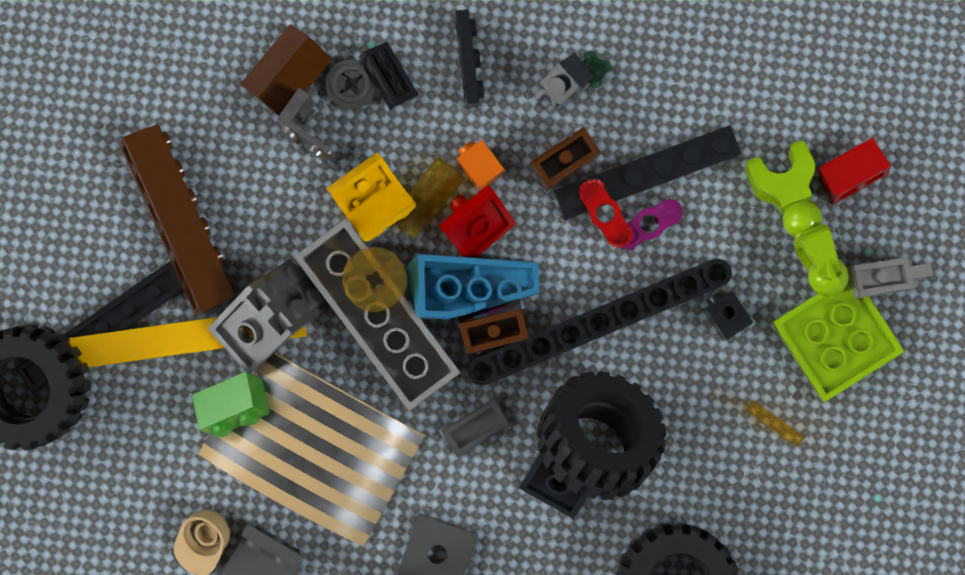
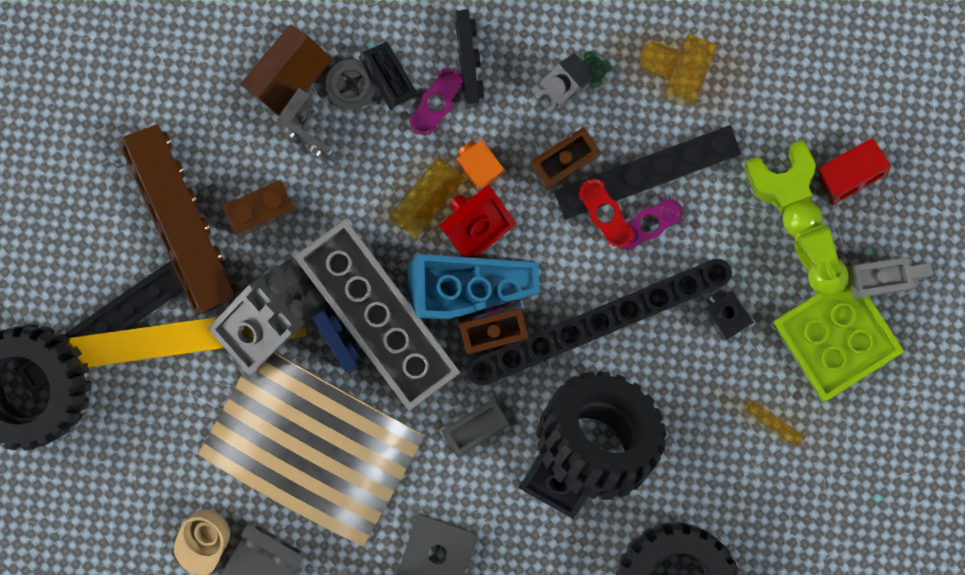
(231, 404): bright green brick -> none
(259, 208): none -> reddish brown brick
(331, 330): none -> dark blue plate
(365, 264): clear yellow plate -> none
(371, 197): yellow bracket -> none
(448, 85): none -> magenta piece
(682, 68): none -> clear yellow brick

